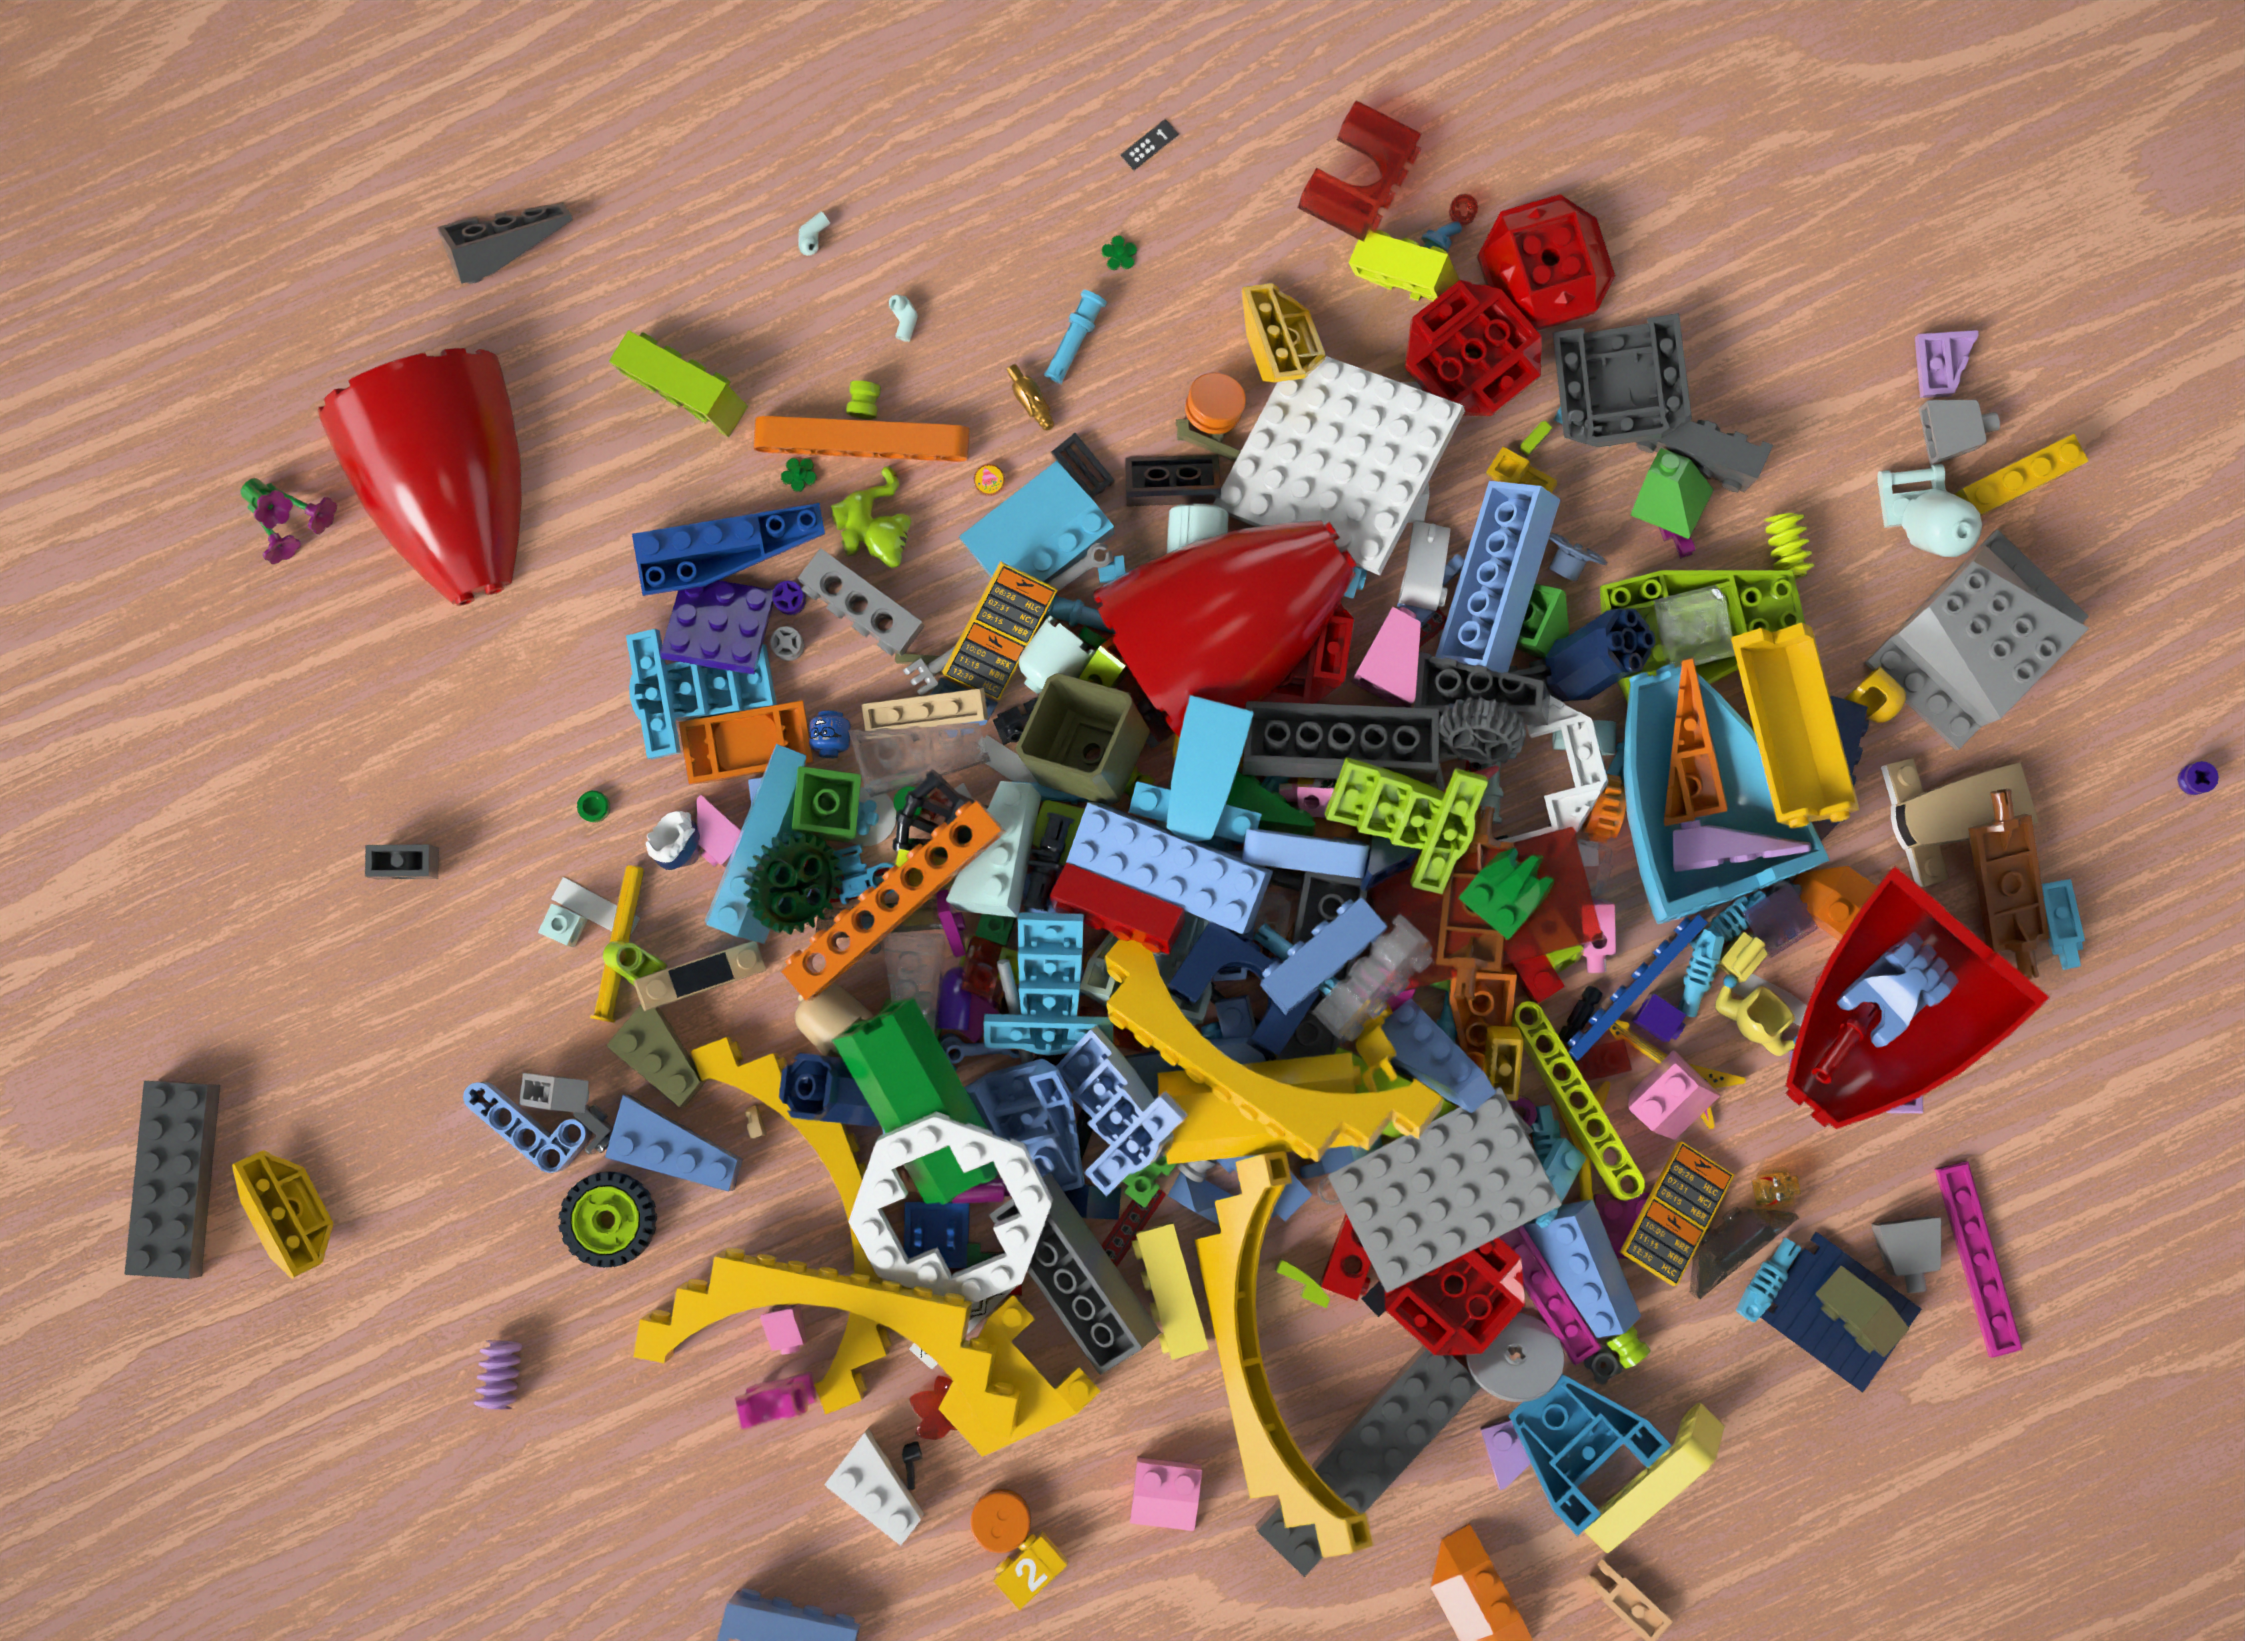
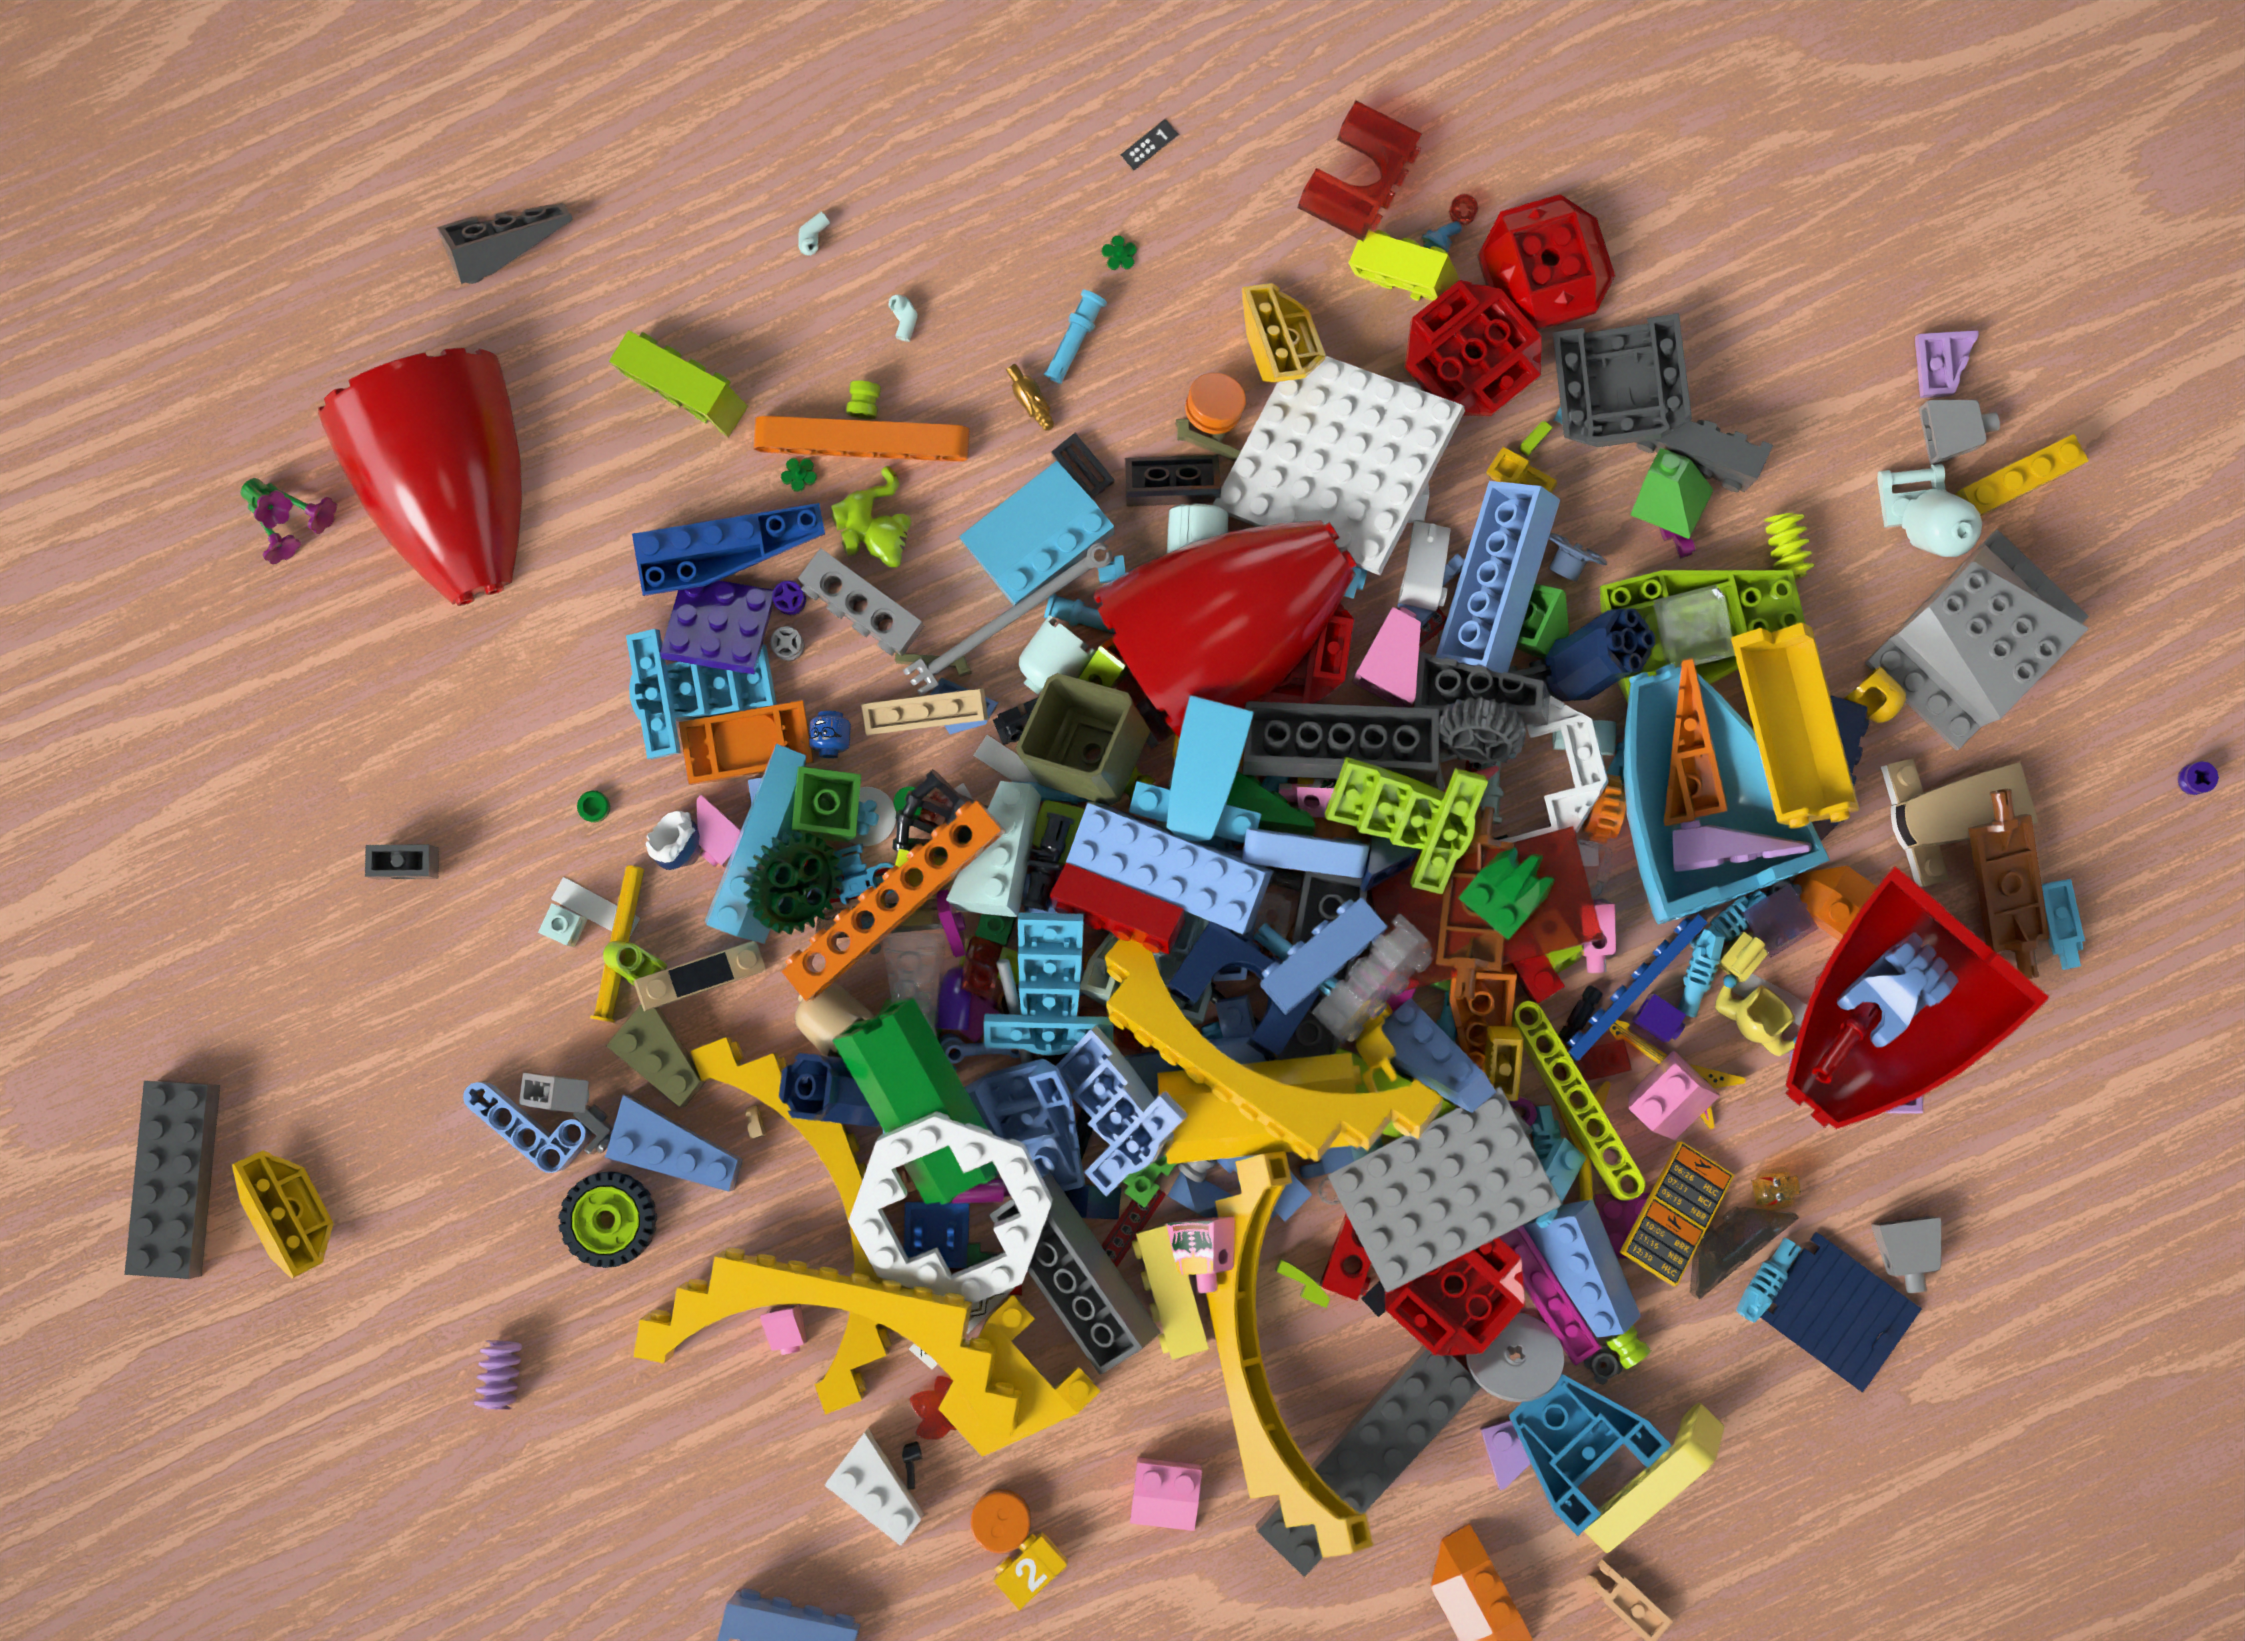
(776, 1400): dark pink piece -> none
(904, 756): clear wedge -> none
(989, 480): tile -> none
(999, 630): tile -> none
(1091, 637): green tile -> none
(1203, 1248): none -> torso
(1863, 1310): olive brick -> none
(1978, 1259): dark pink tile -> none

